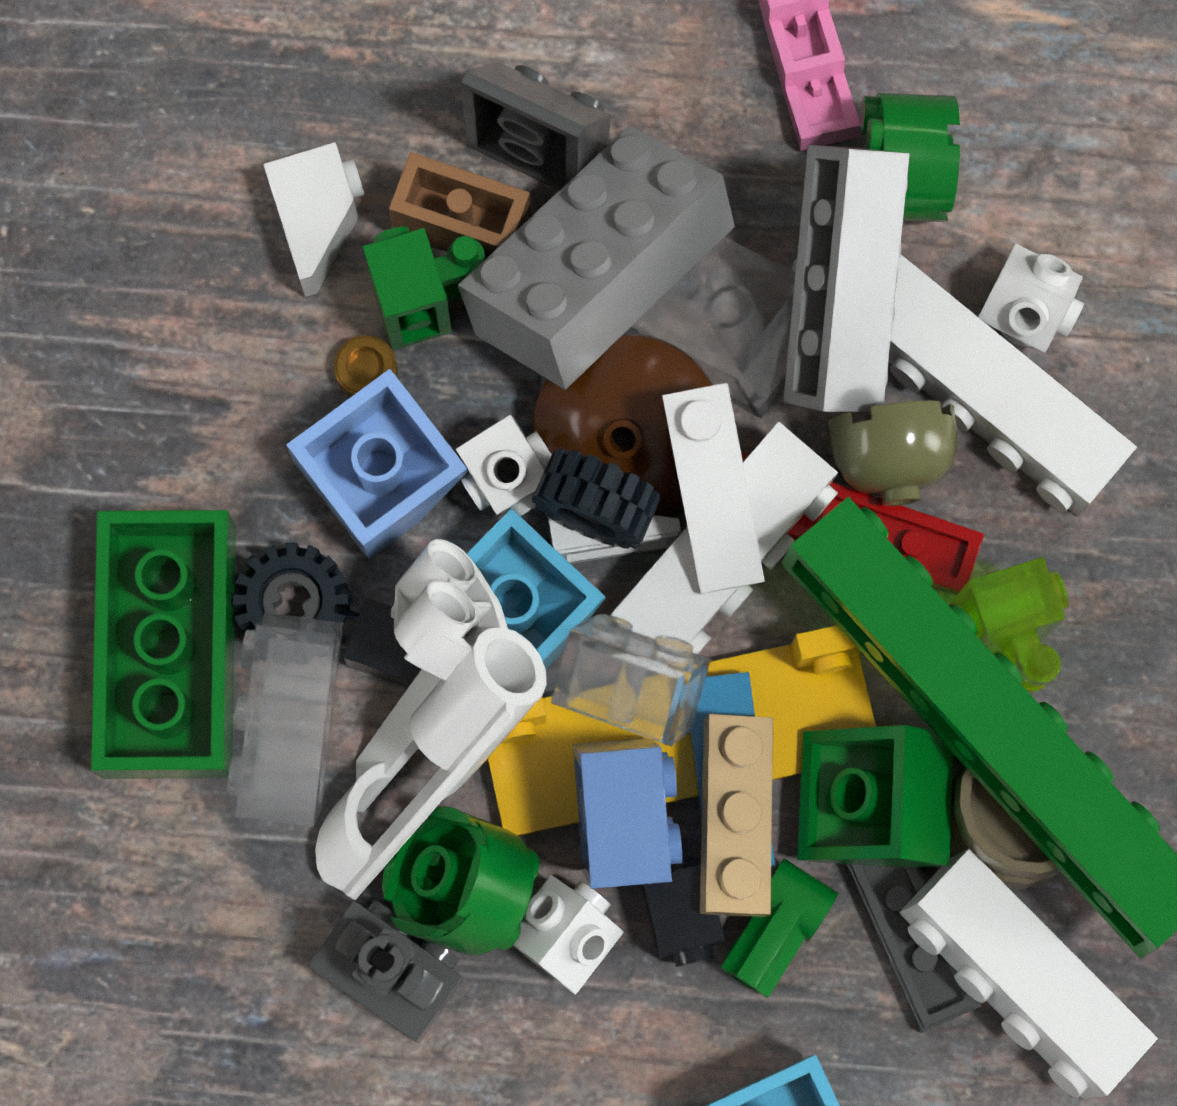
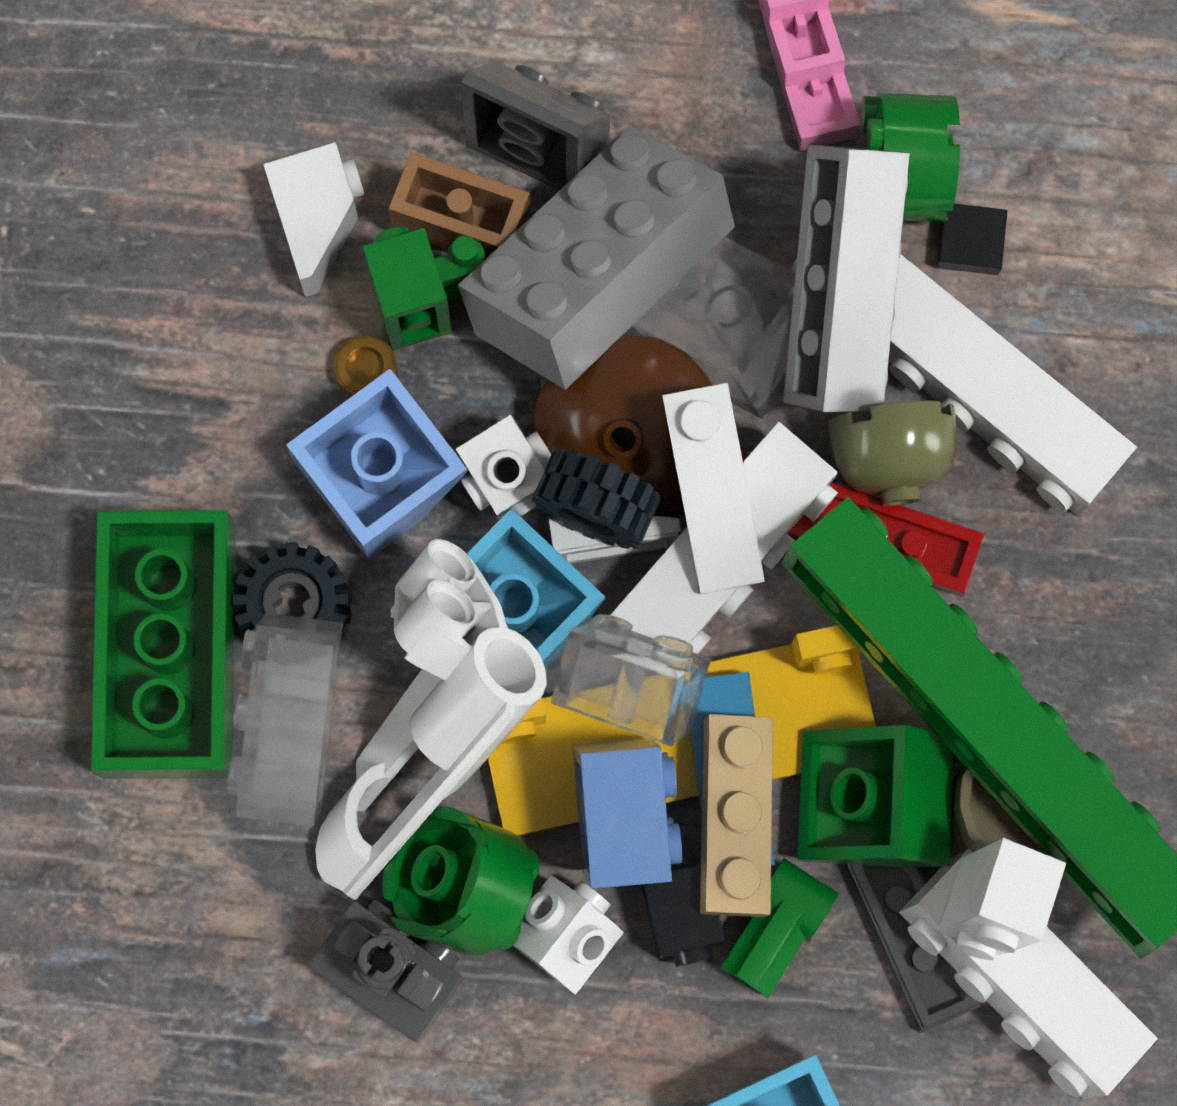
(373, 644): black brick -> none
(973, 239): none -> black tile
(1001, 899): none -> white brick
(1015, 613): clear neon green brick -> none
(1033, 299): white brick -> none

